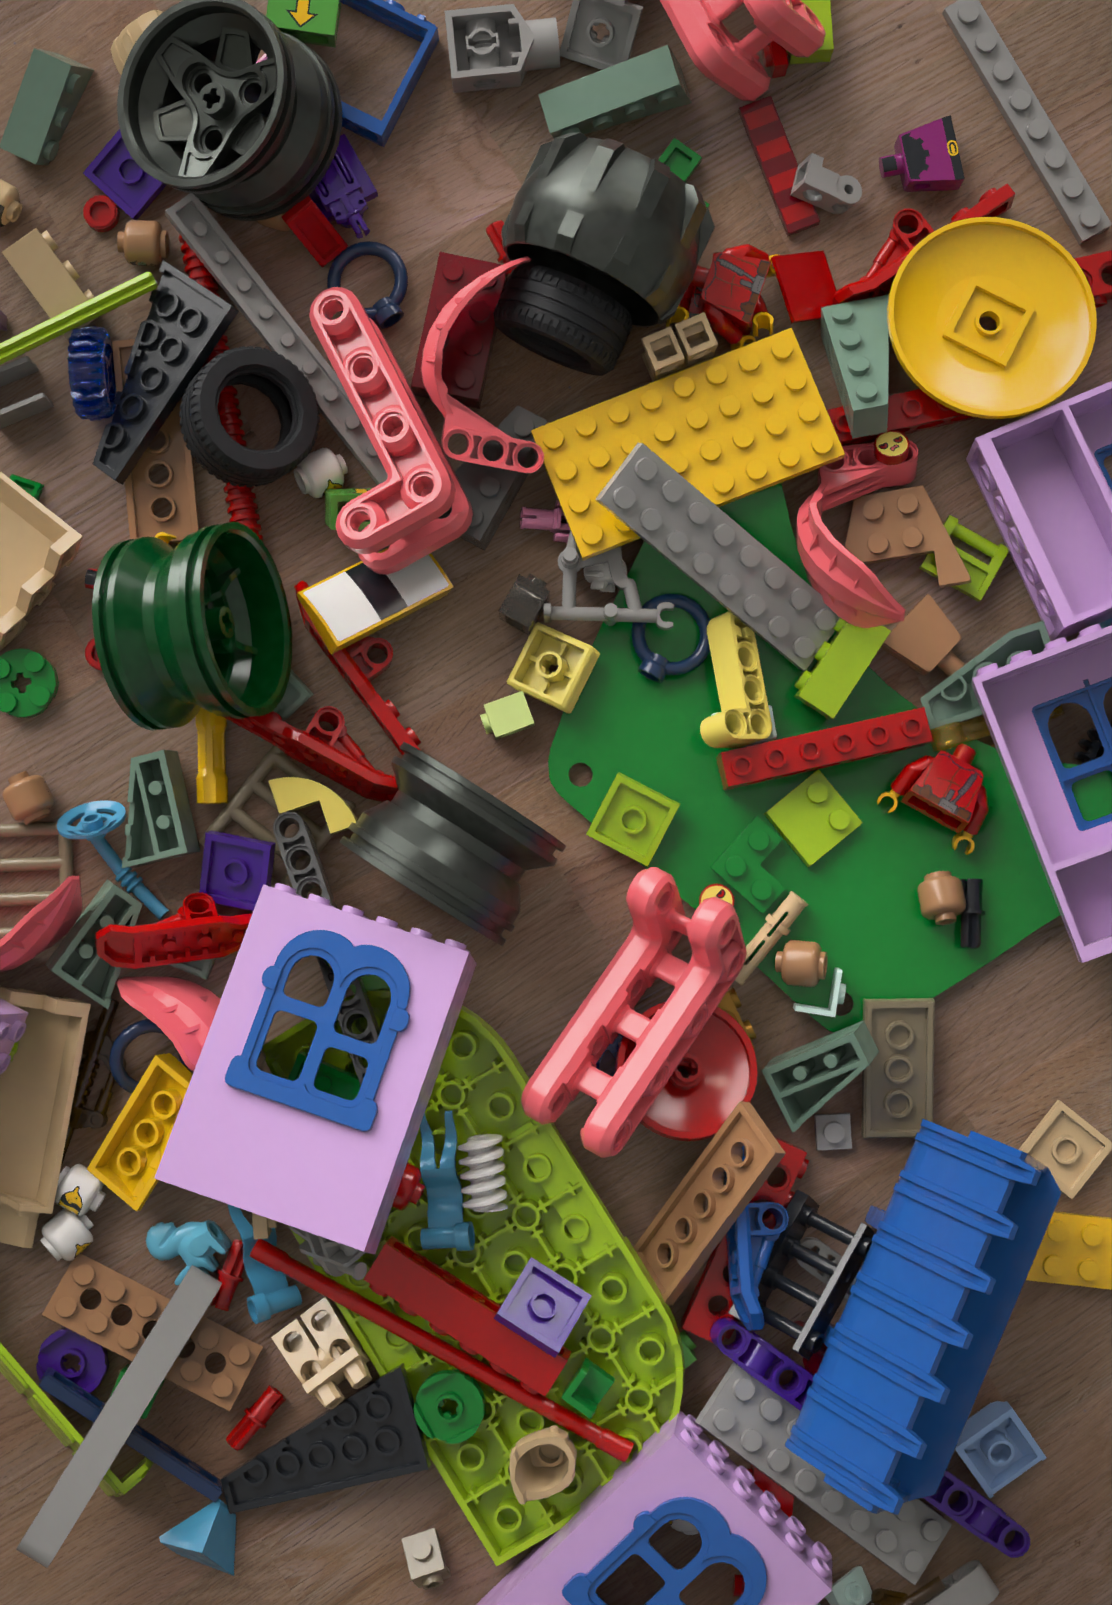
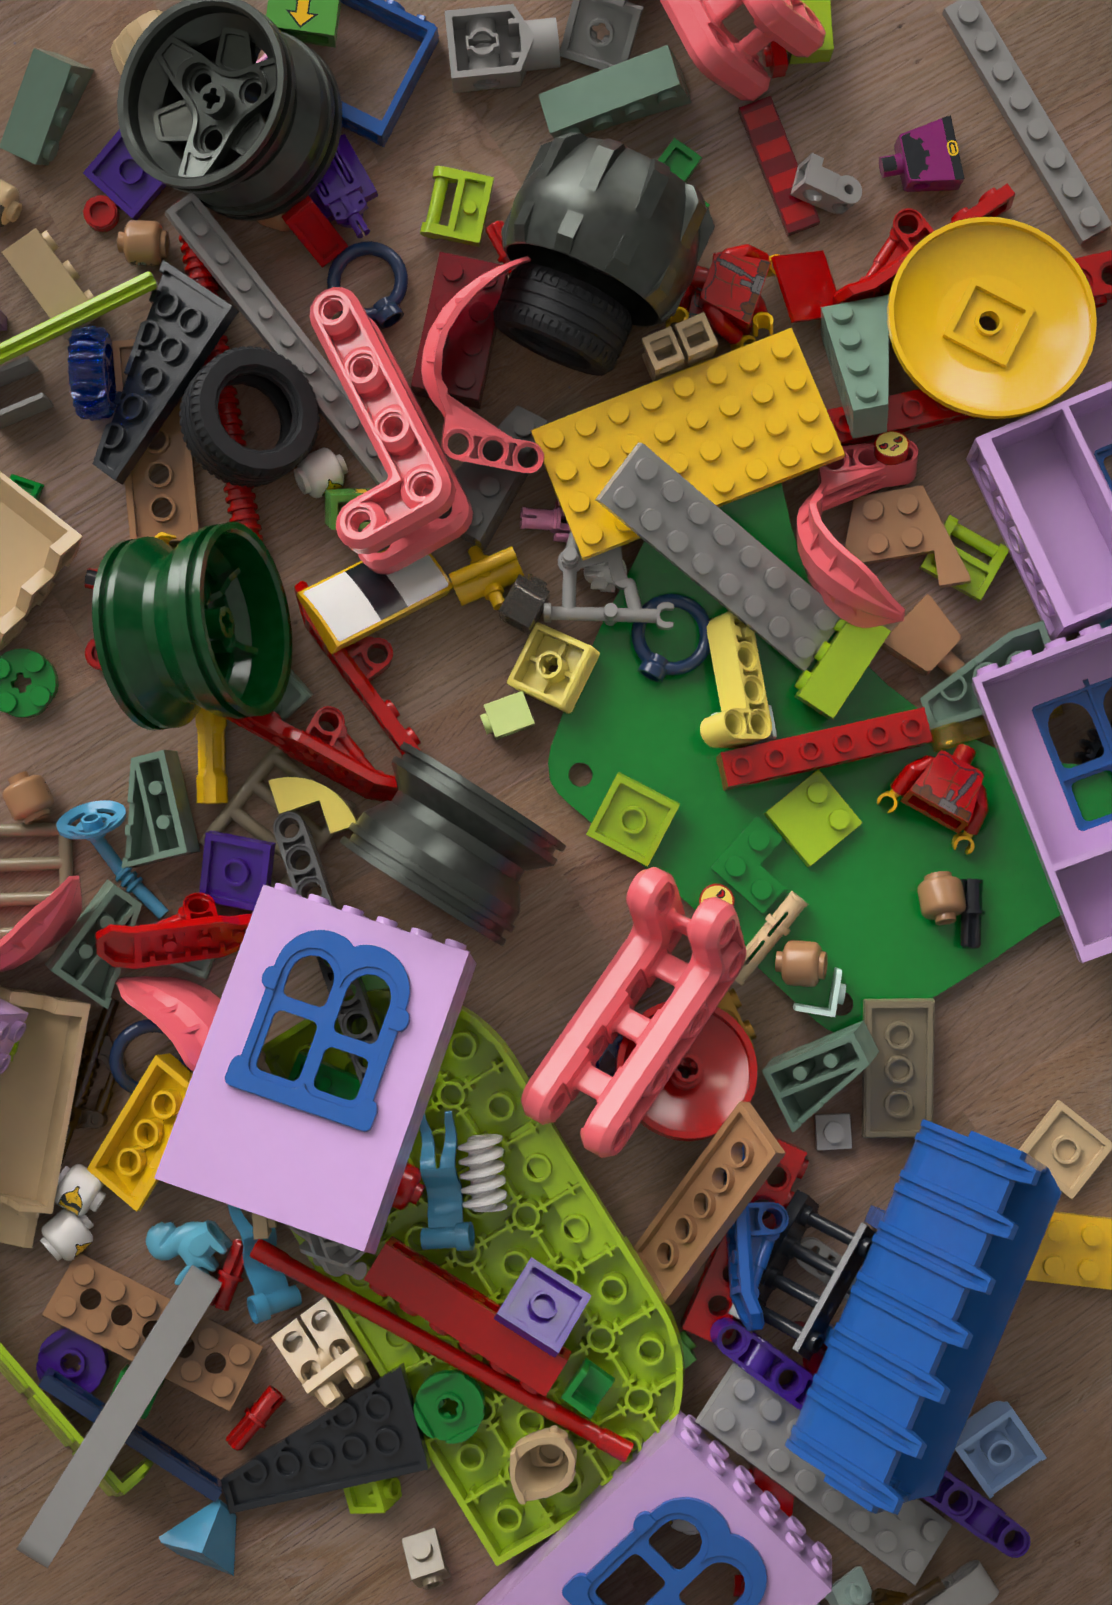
(373, 1496): none -> lime bracket
(468, 208): none -> lime plate
(486, 576): none -> yellow pin

